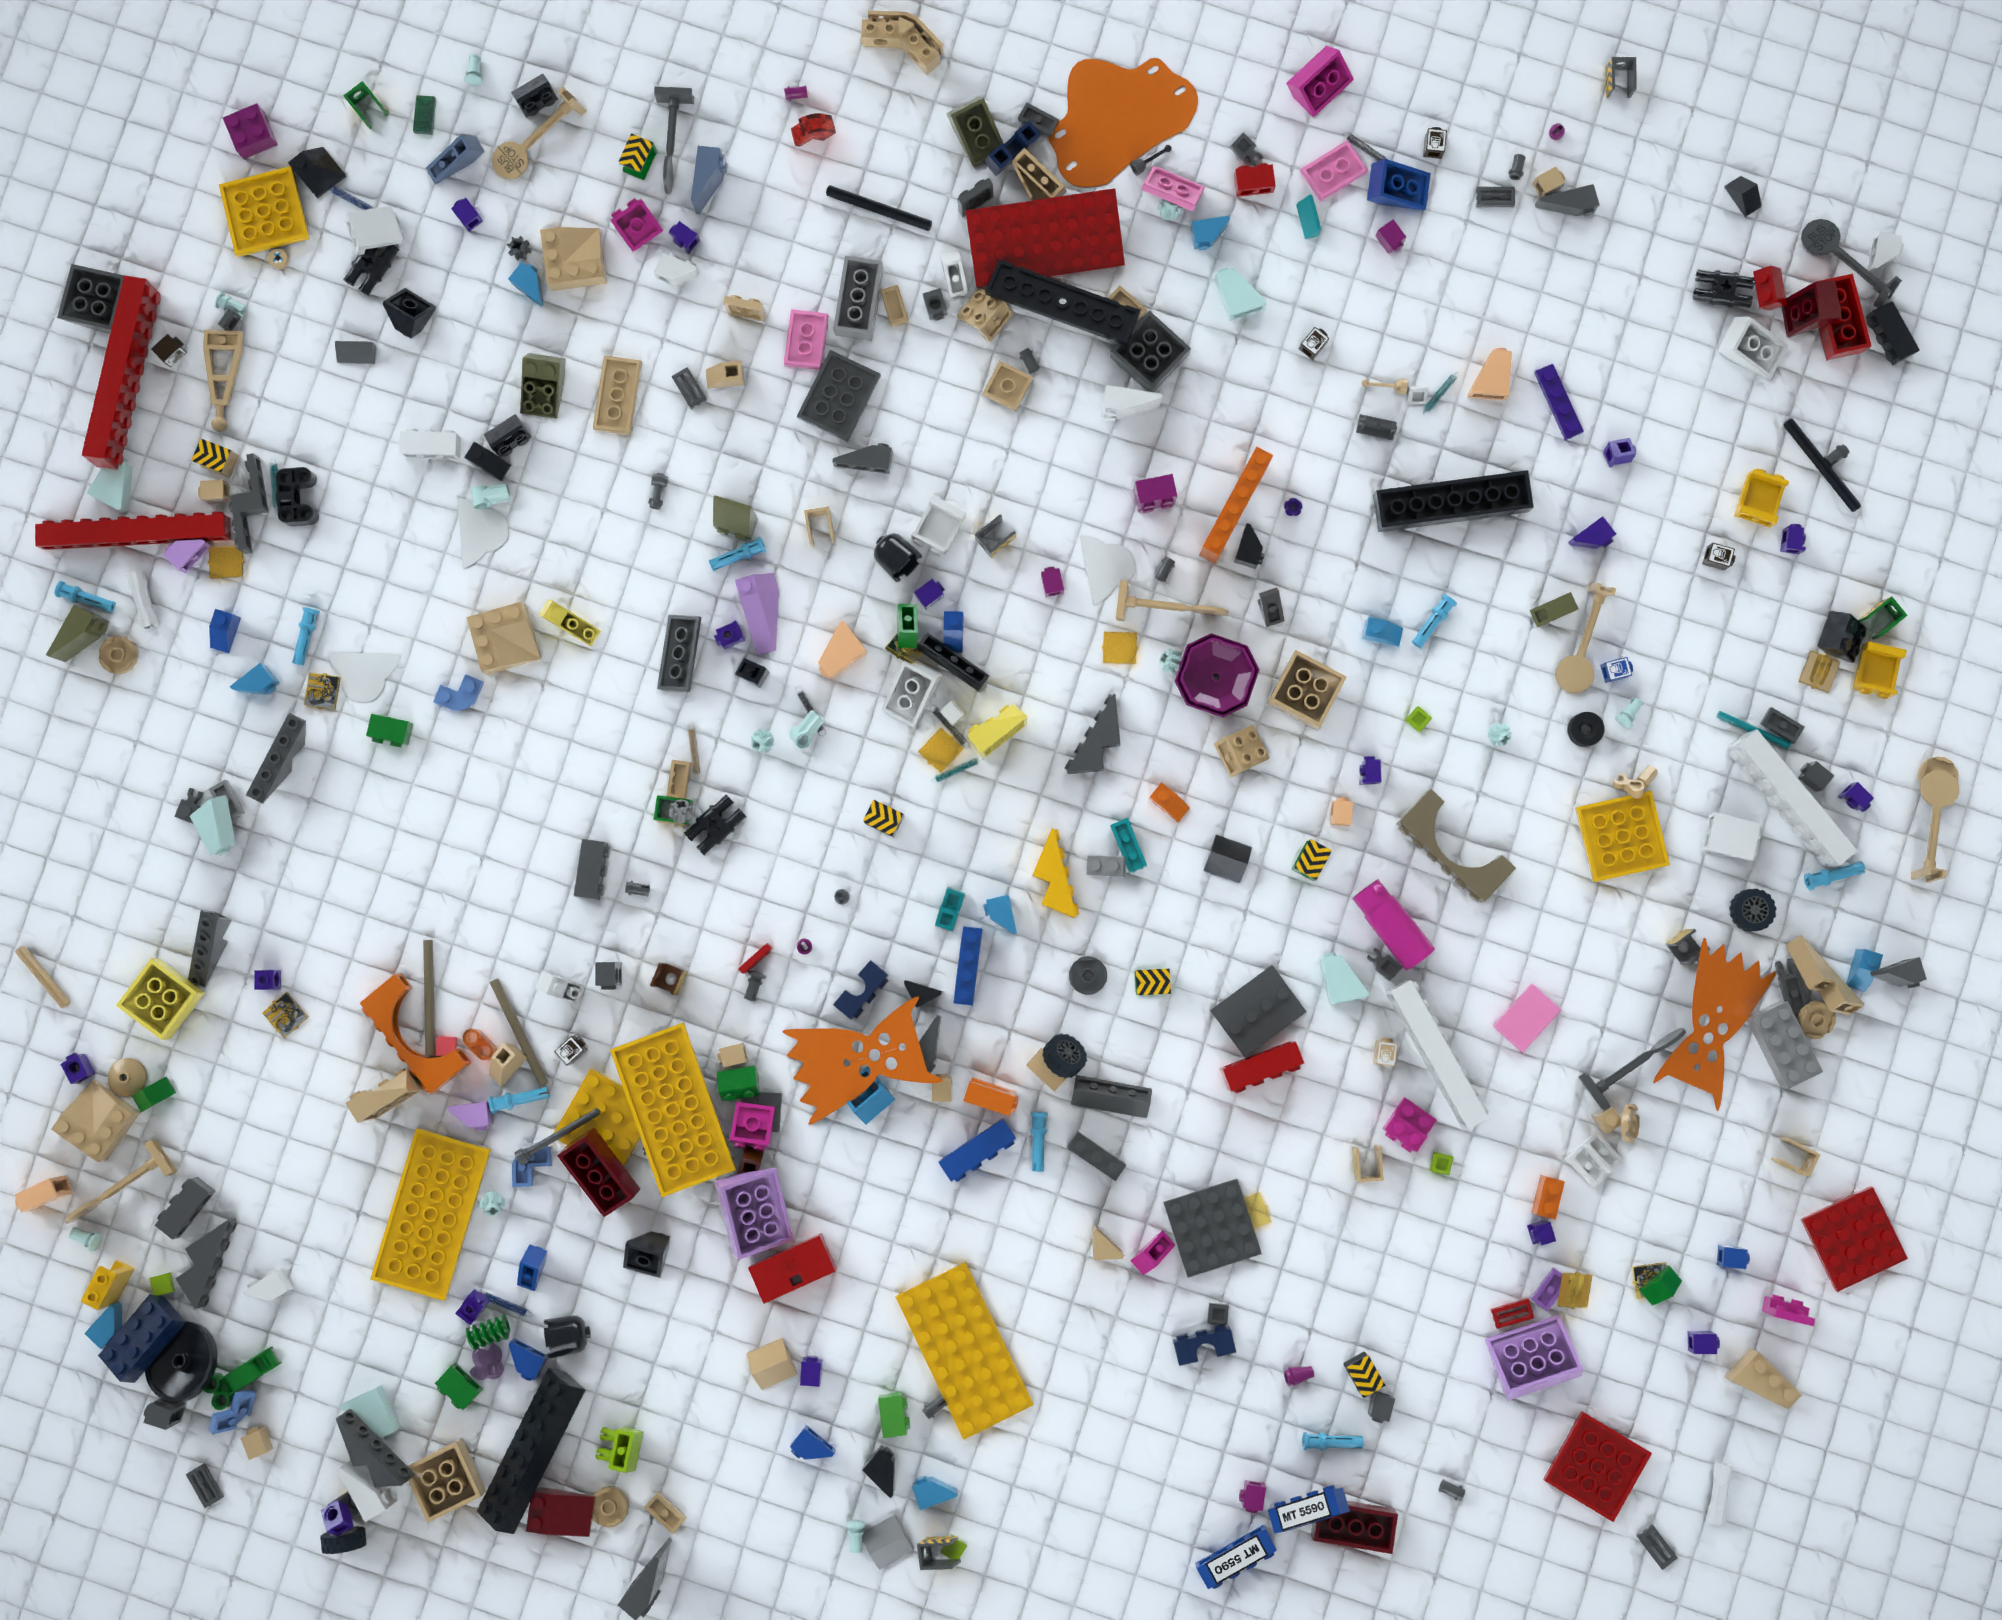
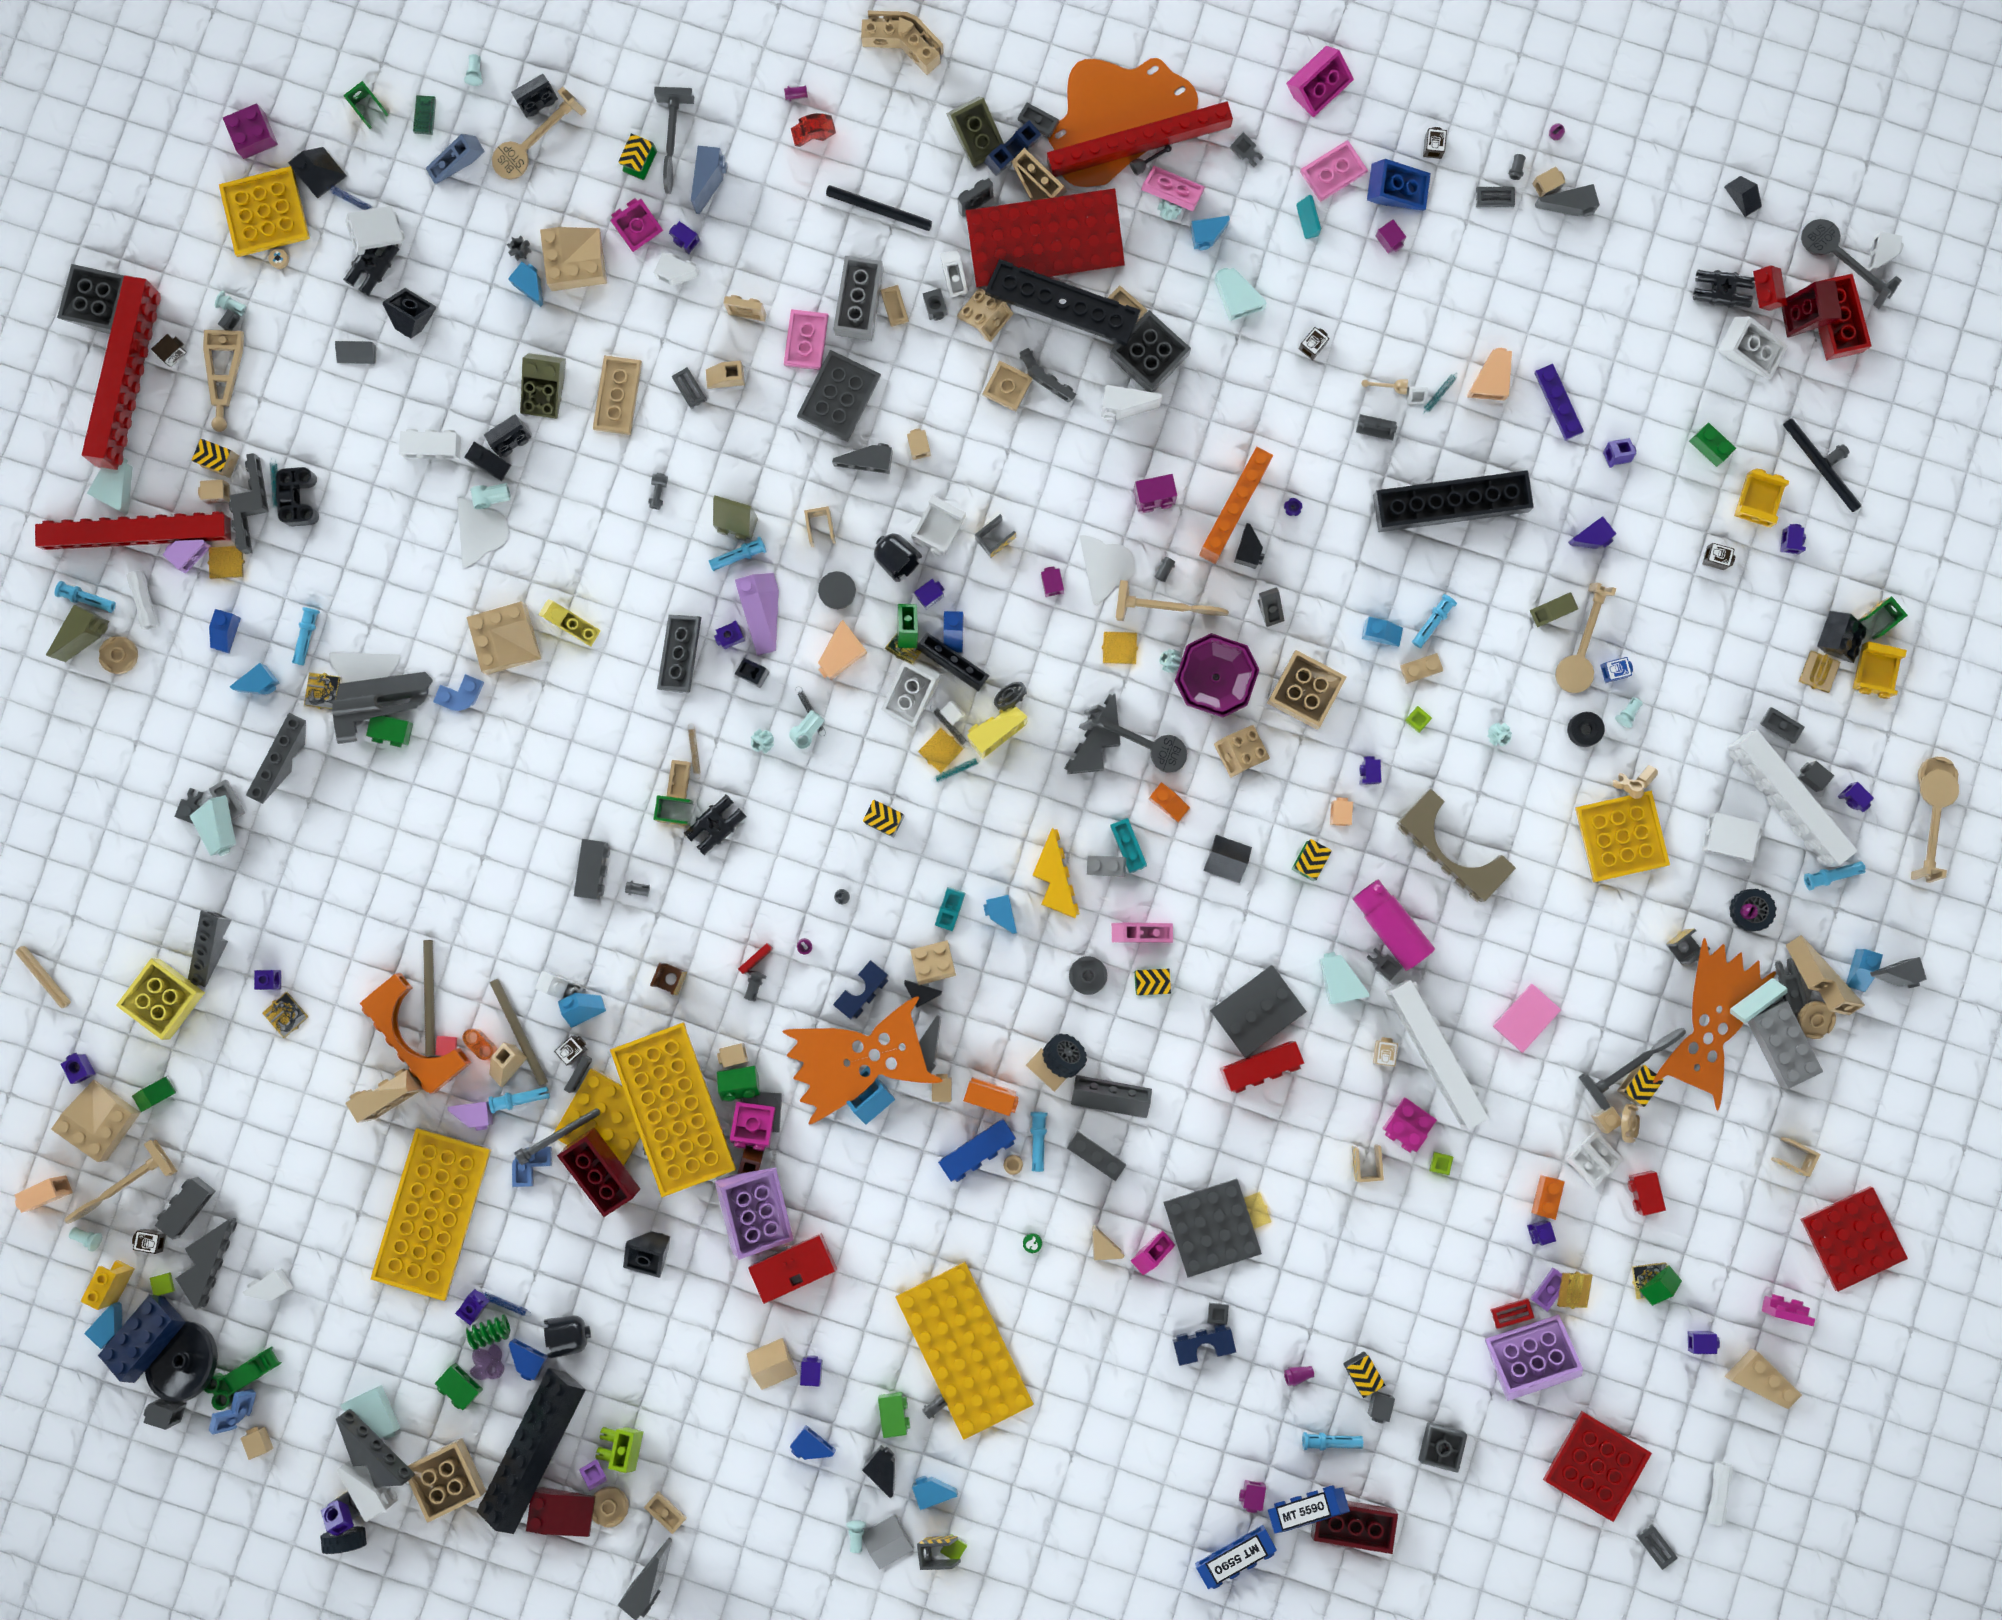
(135, 1075): tan dish -> none
(148, 1241): none -> dark brown brick
(212, 1483): dark grey tile -> none
(360, 700): none -> dark grey panel
(466, 214): dark purple brick -> none
(492, 1203): light aqua gear -> none
(531, 1267): blue slope -> none
(578, 1074): none -> dark grey tile
(580, 1008): none -> dark azure slope
(593, 1474): none -> medium lavender brick
(608, 975): dark grey brick -> none
(680, 811): light grey gear -> none
(837, 590): none -> dark grey tile
(918, 444): none -> tan brick
(933, 962): none -> tan plate
(967, 965): blue brick -> none
(1009, 696): none -> dark grey wheel
(1013, 1164): none -> tan tile
(1032, 1243): none -> green tile
(1050, 382): none -> dark grey hinge
(1139, 139): none -> red brick
(1142, 932): none -> bright pink slope
(1167, 751): none -> dark grey piece
(1254, 180): red brick -> none
(1369, 147): dark grey piece -> none
(1421, 668): none -> tan plate
(1449, 1458): none -> dark grey brick
(1452, 1490): dark grey pin -> none
(1630, 66): dark grey piece -> none
(1639, 1085): none -> piece
(1646, 1193): none -> red brick
(1712, 444): none -> green brick
(1733, 1257): blue brick -> none
(1745, 909): none -> magenta hinge
(1748, 727): teal bar -> none
(1758, 1000): none -> light aqua tile
(1892, 333): black brick -> none

